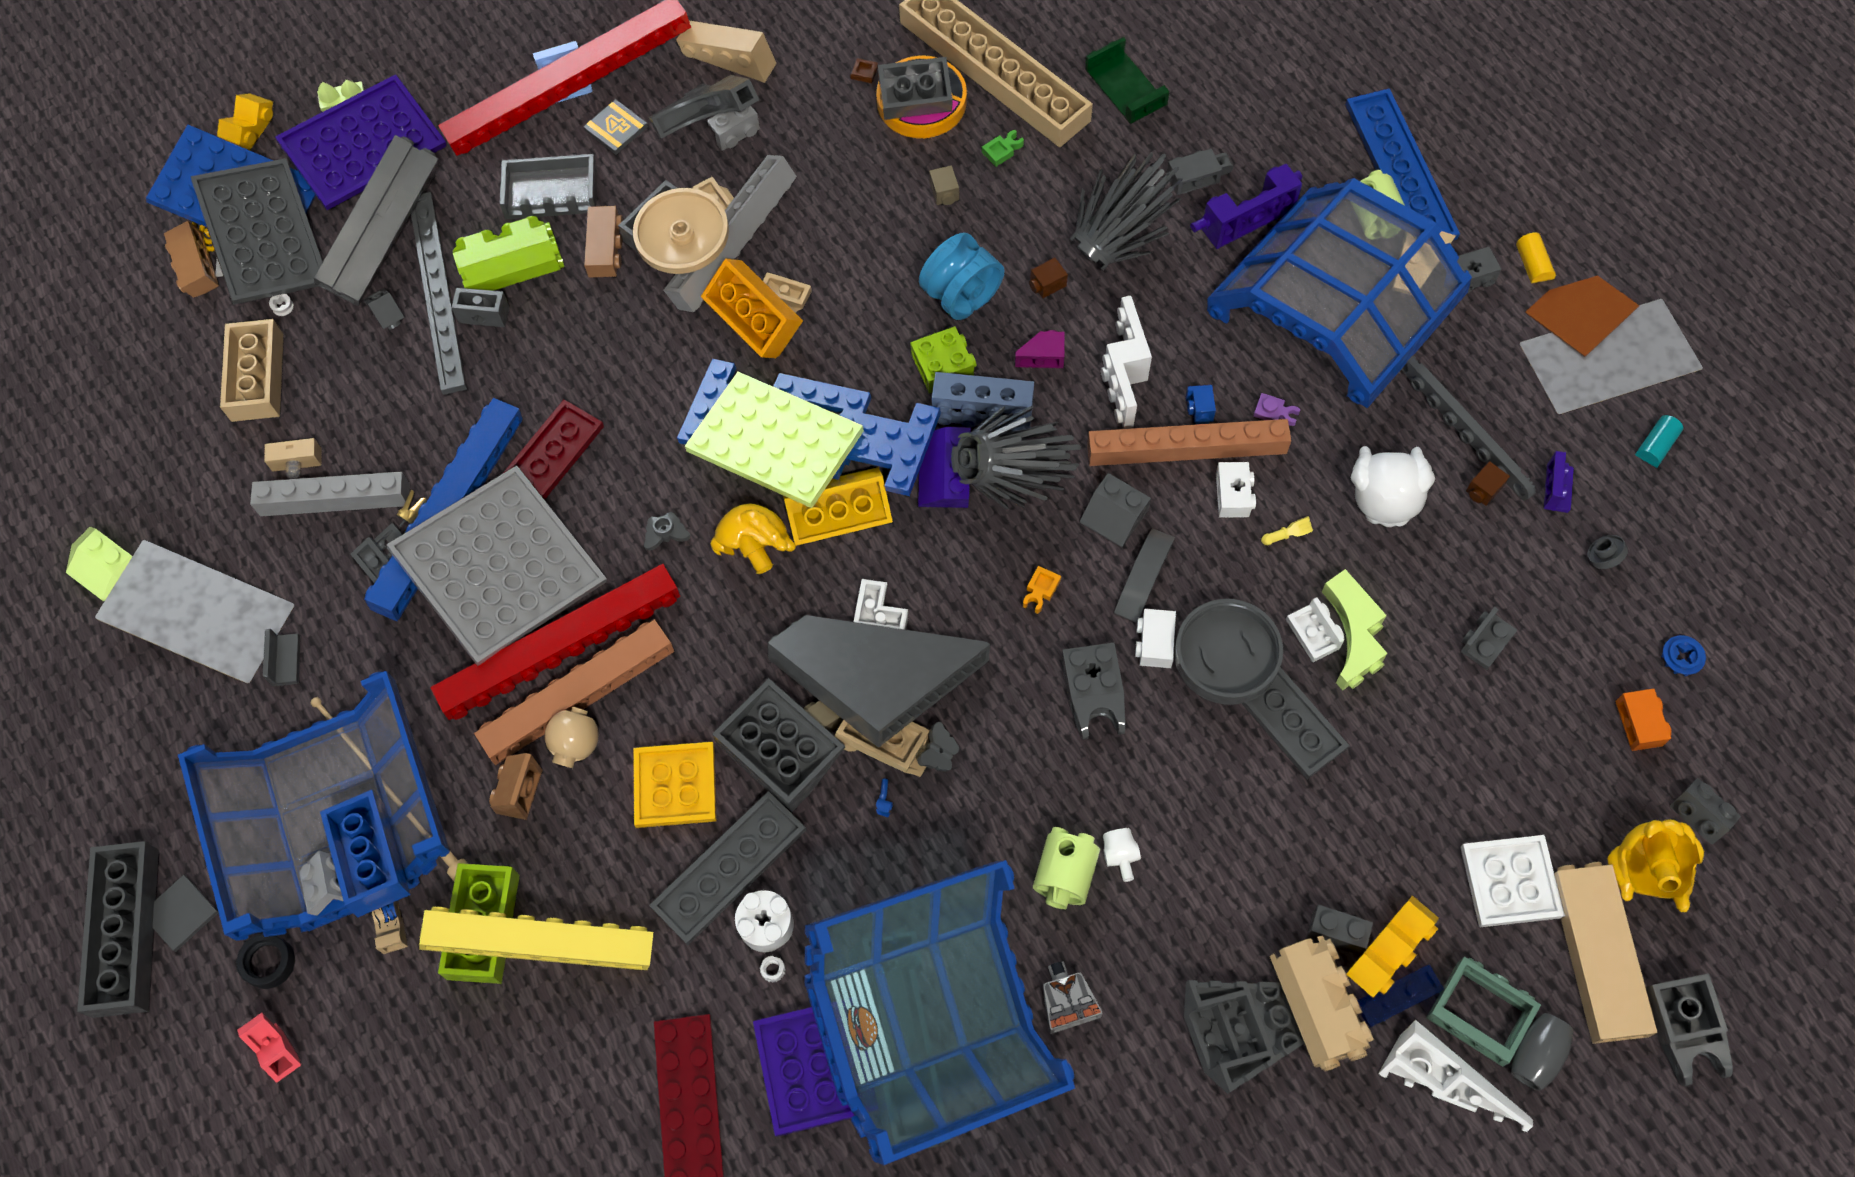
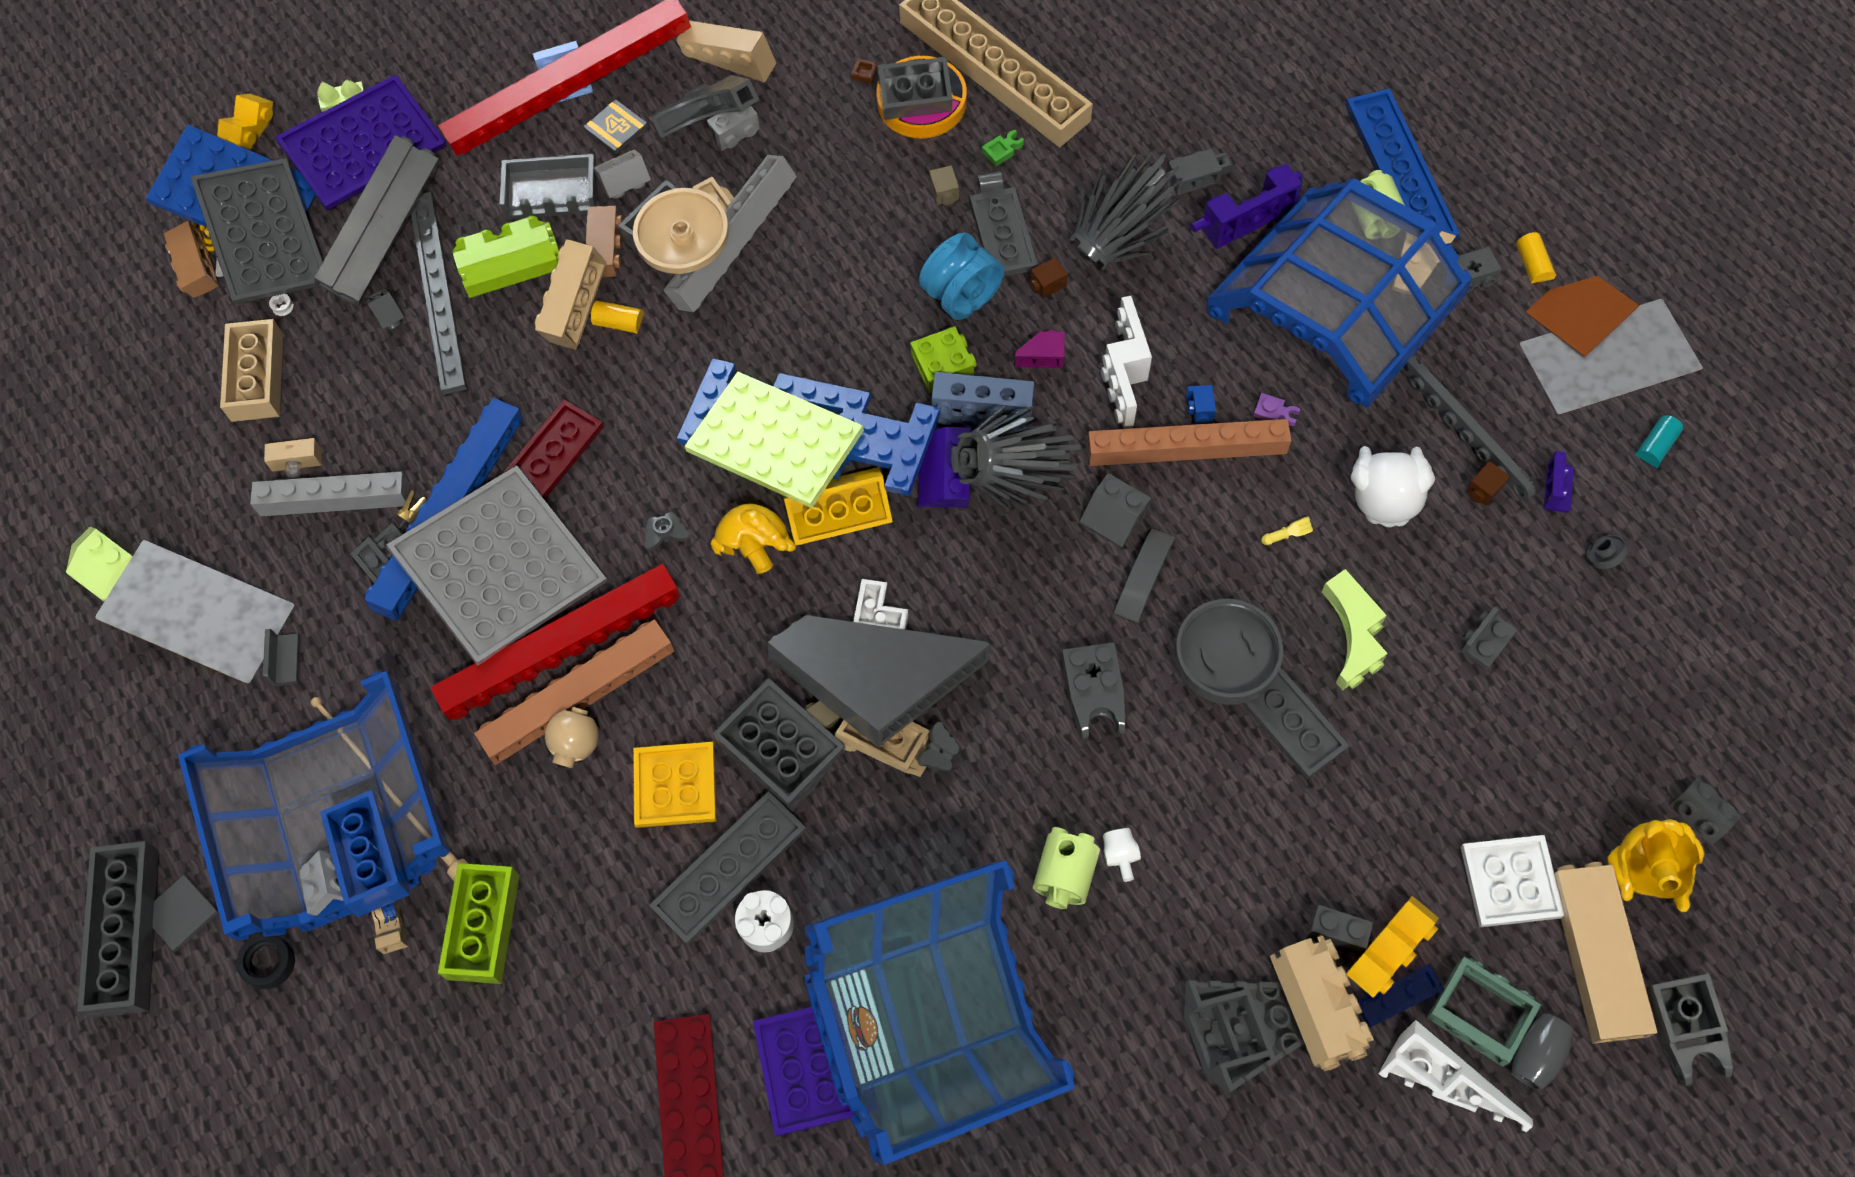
(271, 1047): coral brick -> none
(480, 307): dark grey brick -> none
(516, 786): medium nougat slope -> none
(536, 940): light yellow brick -> none
(570, 294): none -> tan brick
(616, 316): none -> yellow brick
(622, 174): none -> light grey brick
(751, 308): light orange brick -> none
(772, 960): white axle -> none
(790, 291): tan slope -> none
(883, 806): blue hand -> none
(1002, 224): none -> dark grey hinge
(1041, 586): light orange plate -> none
(1068, 1000): torso -> none
(1124, 82): dark green panel -> none
(1157, 638): white brick -> none
(1231, 502): white brick -> none
(1316, 630): white bracket -> none
(1643, 719): orange brick -> none
(1681, 643): blue gear -> none

